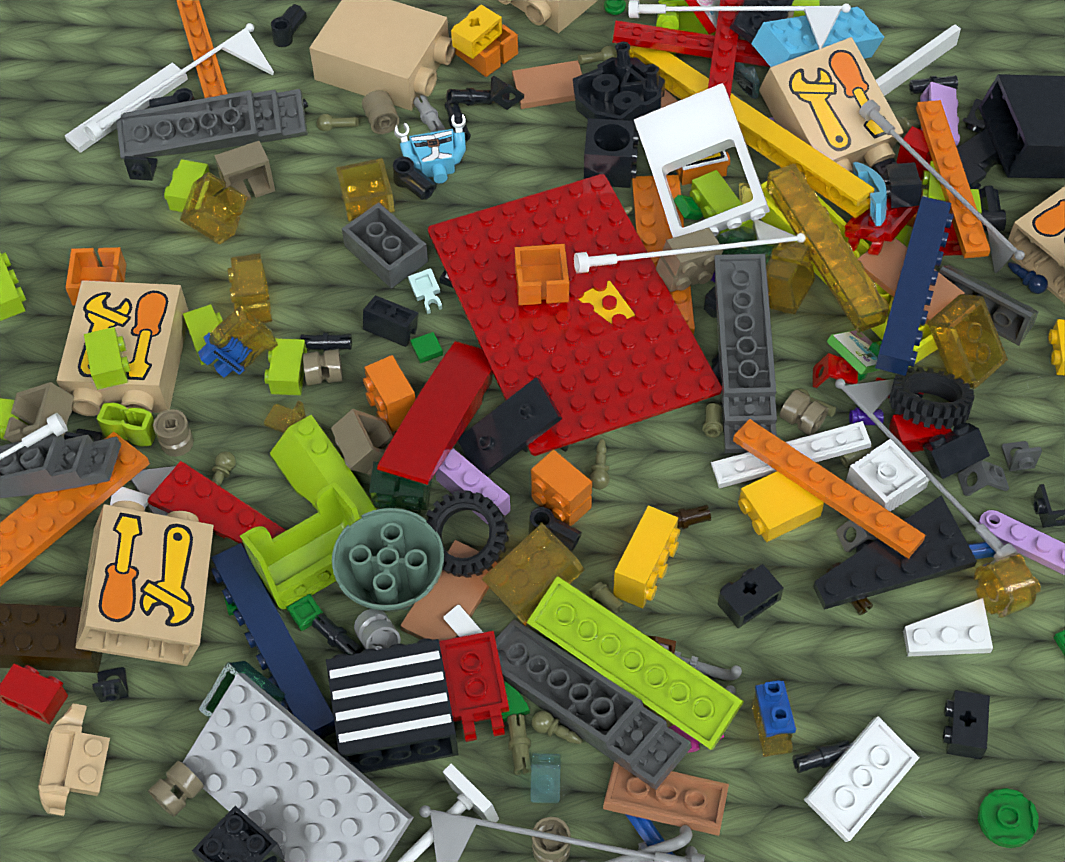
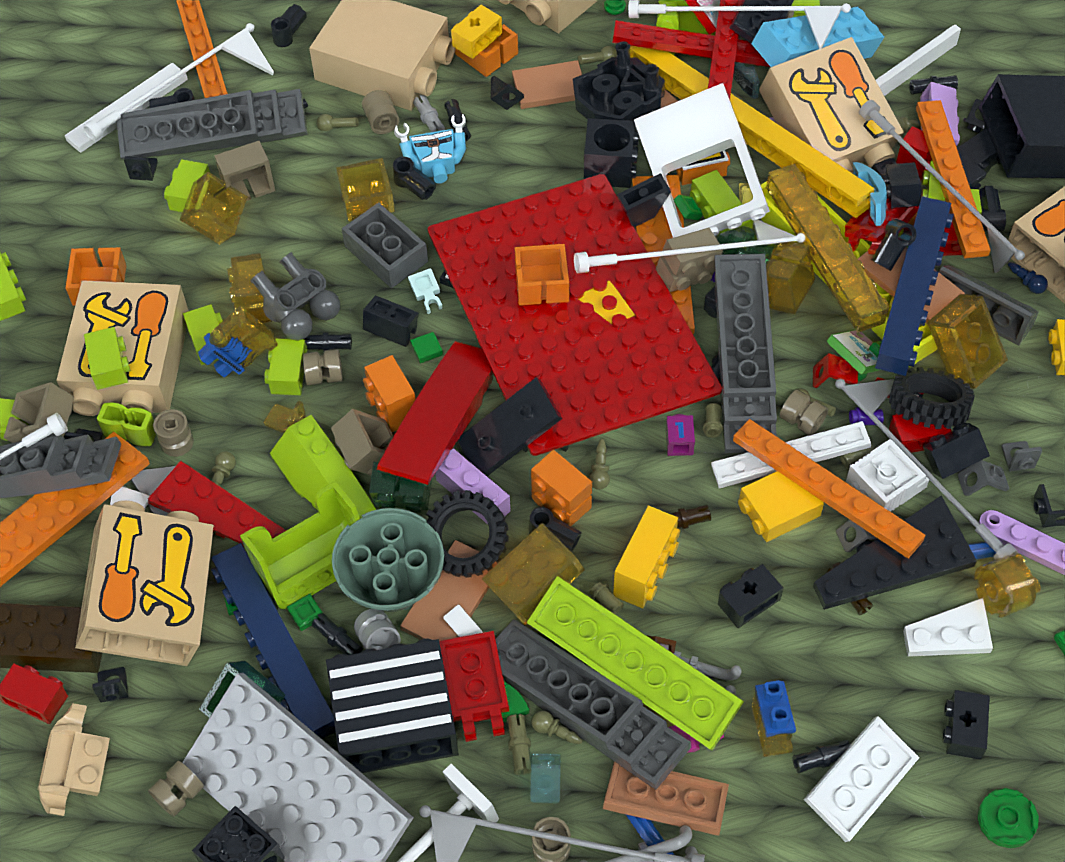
(285, 302): none -> dark grey piece
(468, 96): black pin -> none
(644, 199): none -> black slope
(680, 435): none -> magenta brick
(892, 245): none -> black piece

